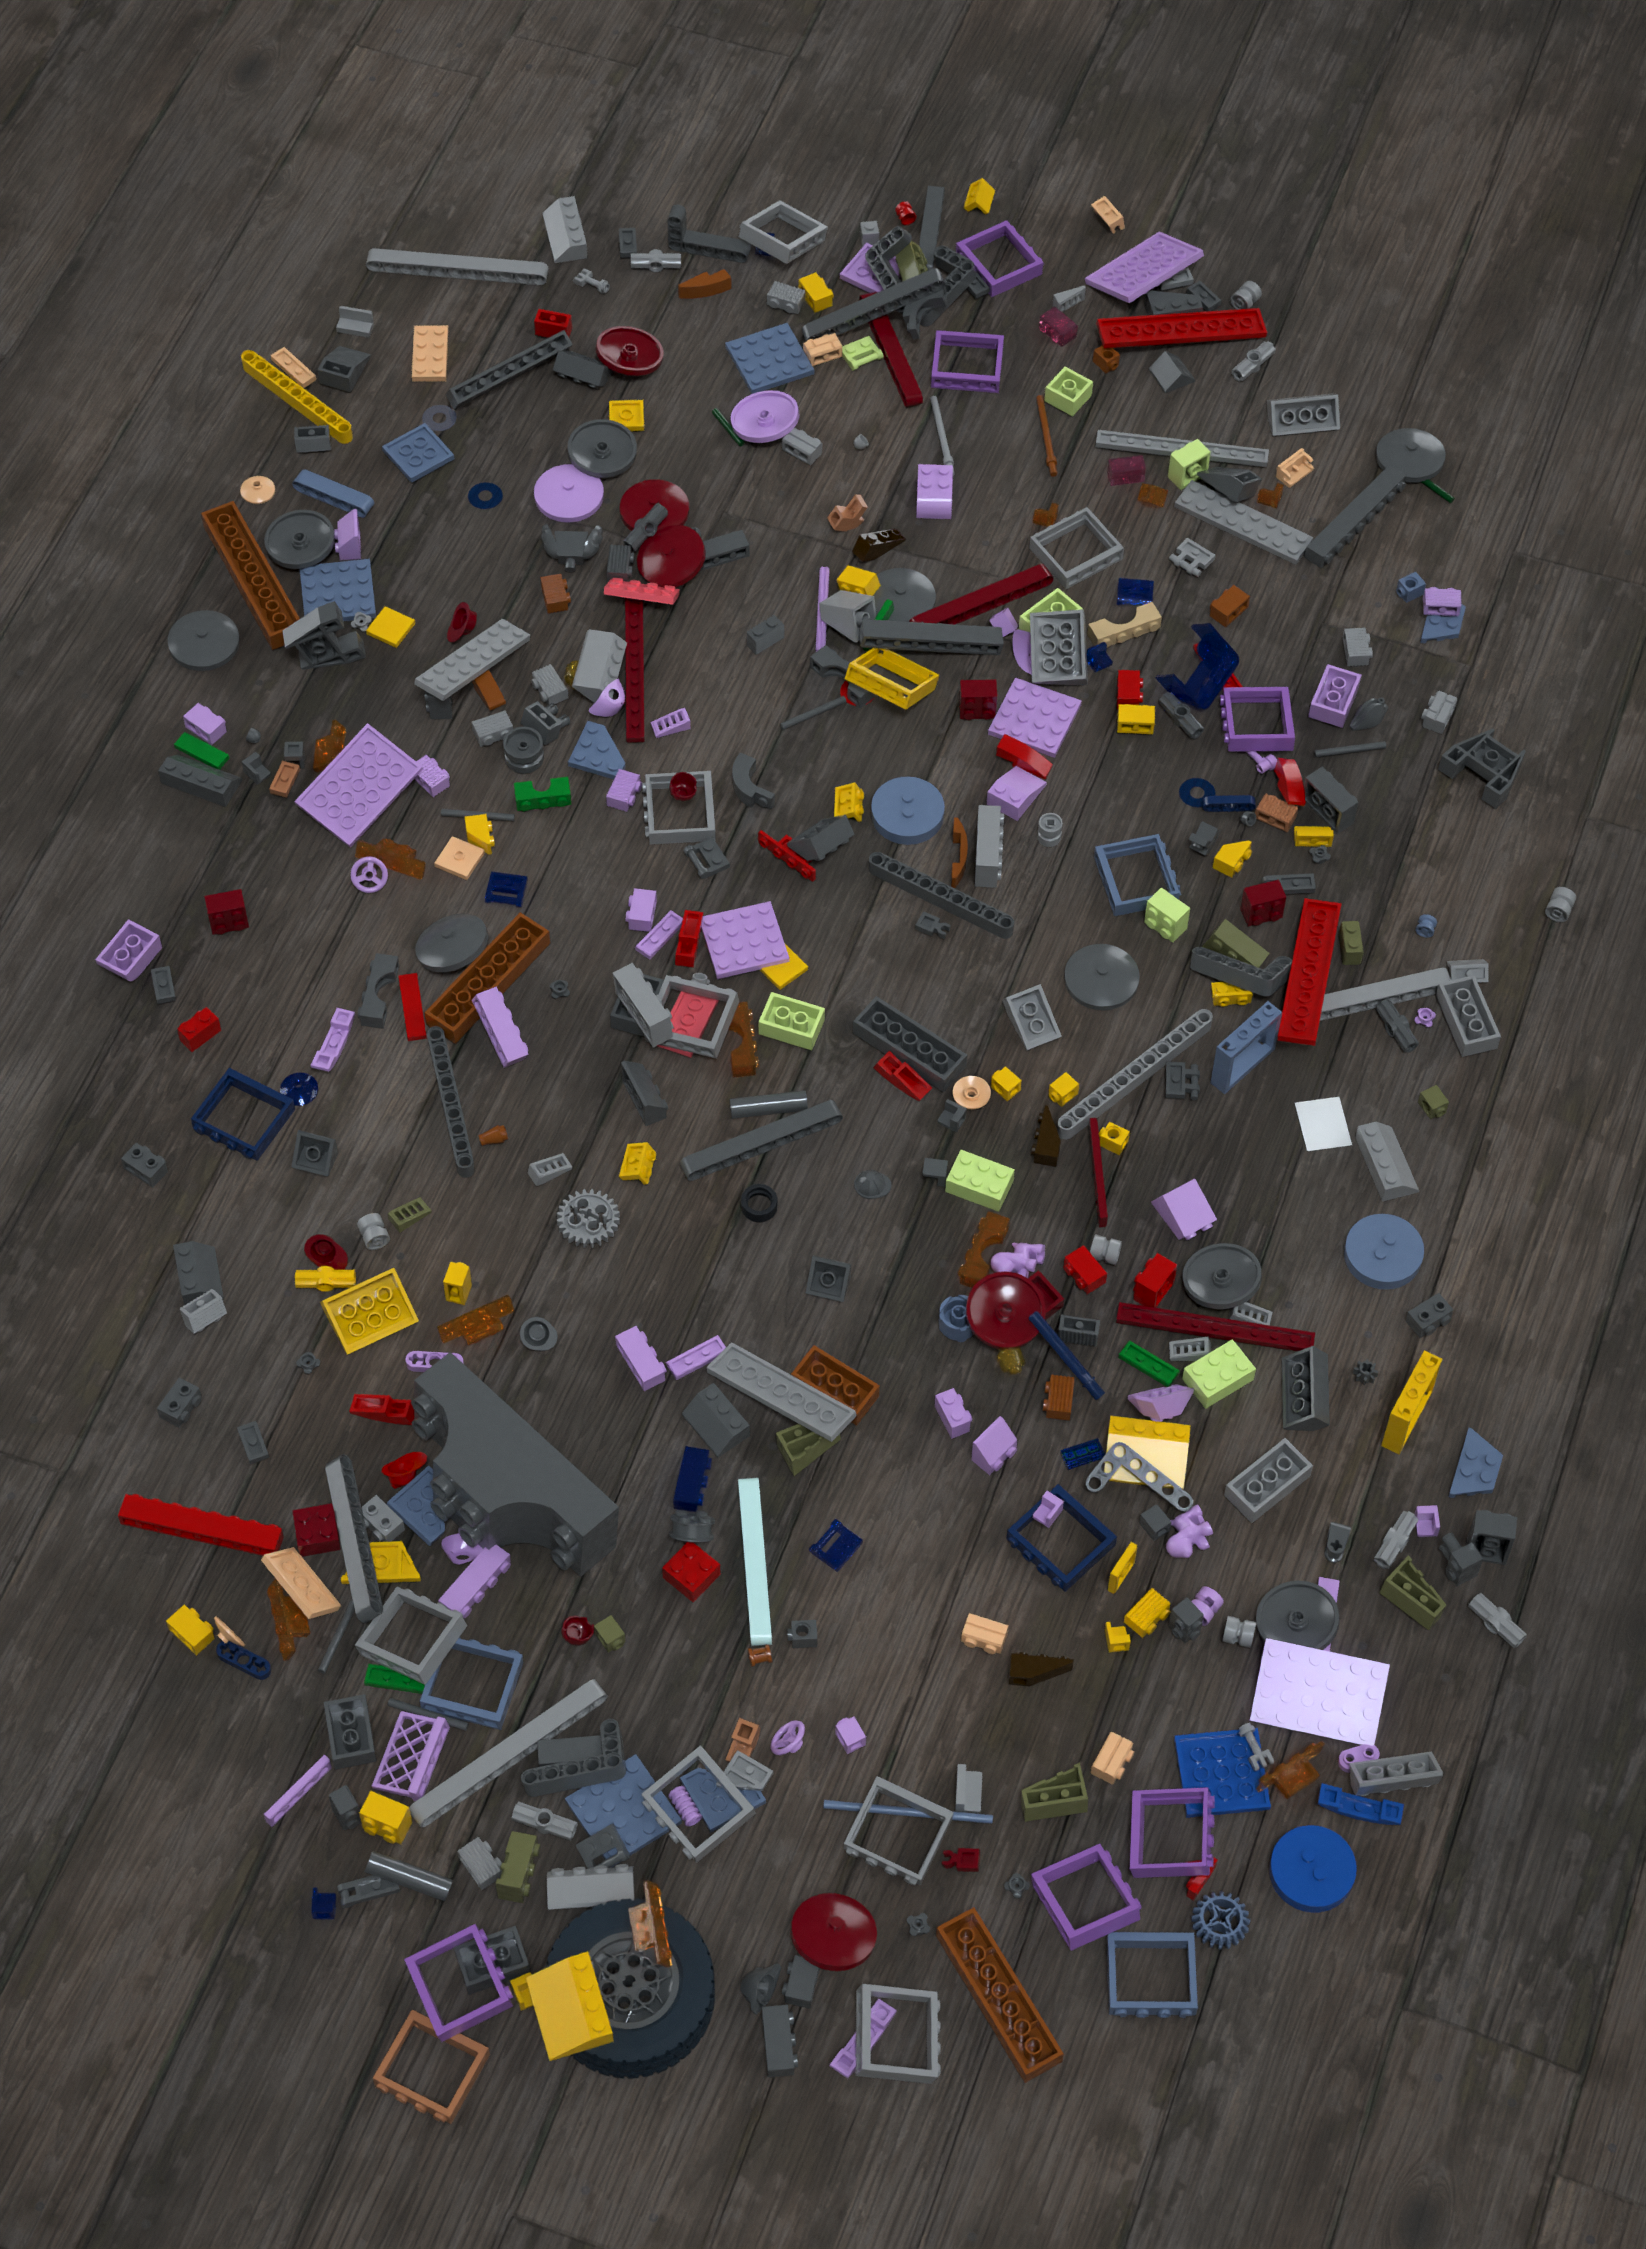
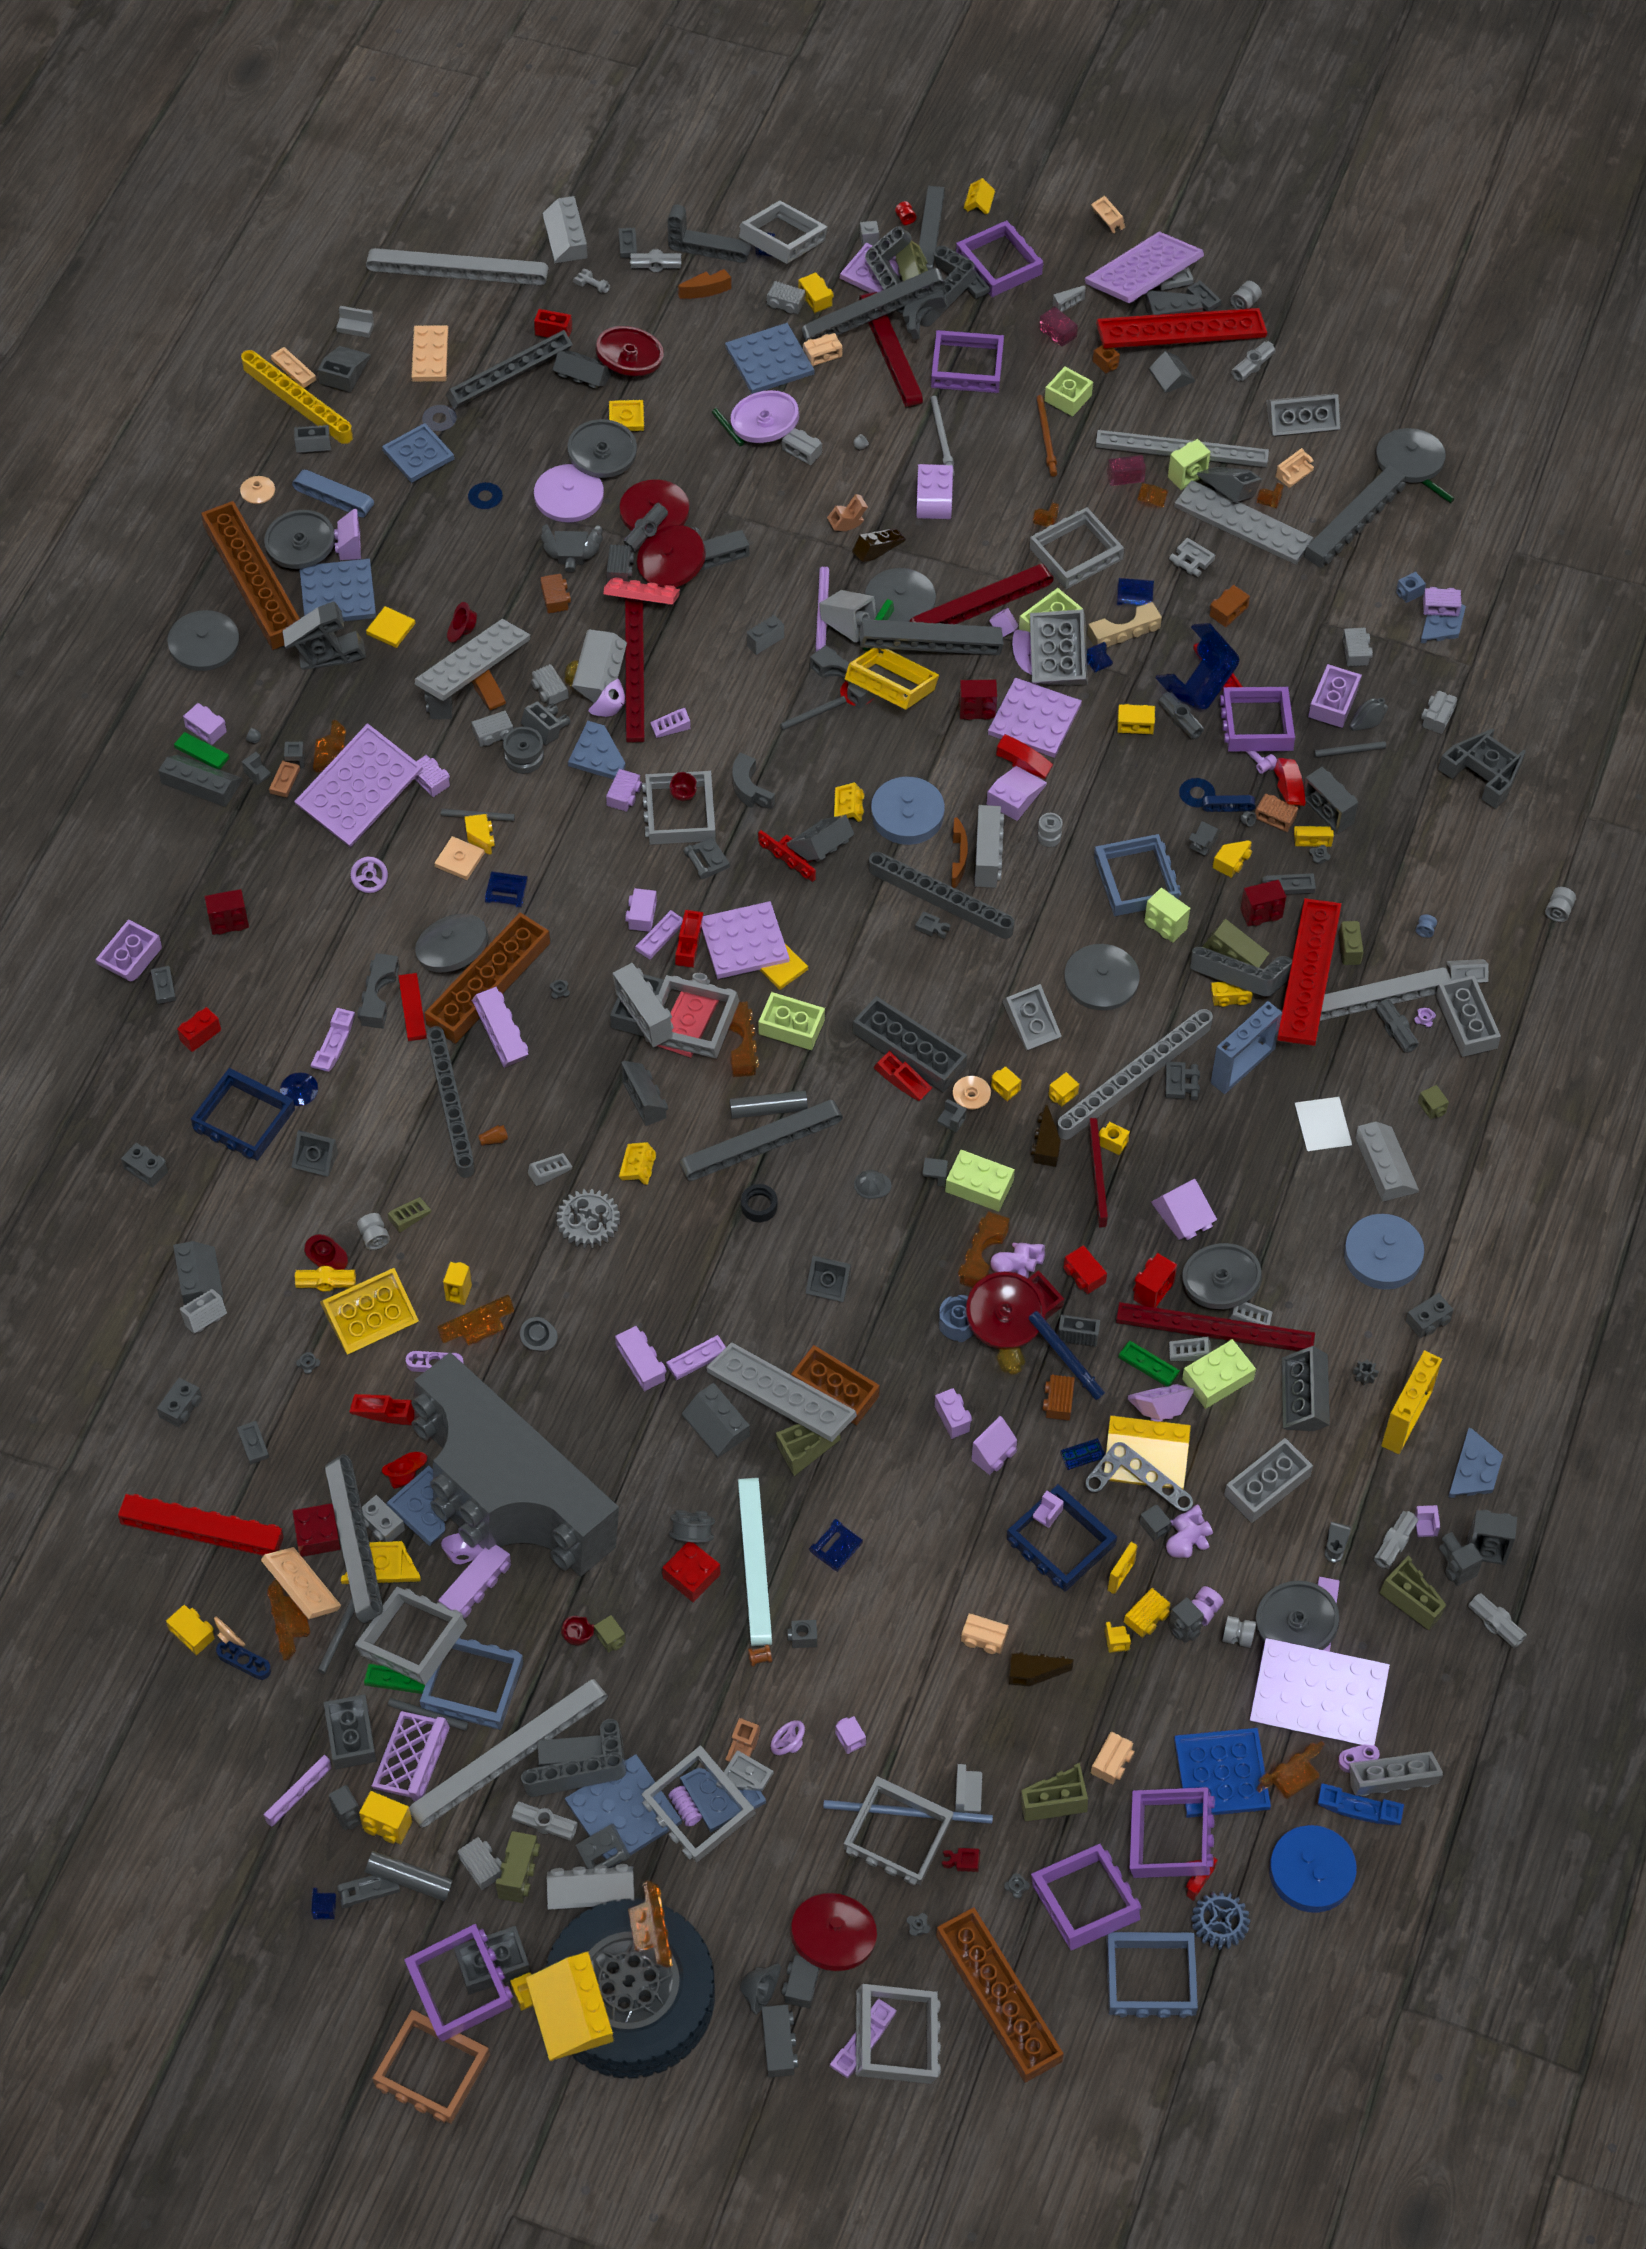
(358, 617): light grey plate -> none
(394, 856): clear orange bracket -> none
(529, 798): green arch -> none
(692, 1479): clear blue brick -> none
(858, 581): yellow brick -> none
(860, 349): yellowish green plate -> none
(1105, 1249): light grey wheel -> none
(1129, 687): red brick -> none
(1247, 1731): light grey hinge -> none

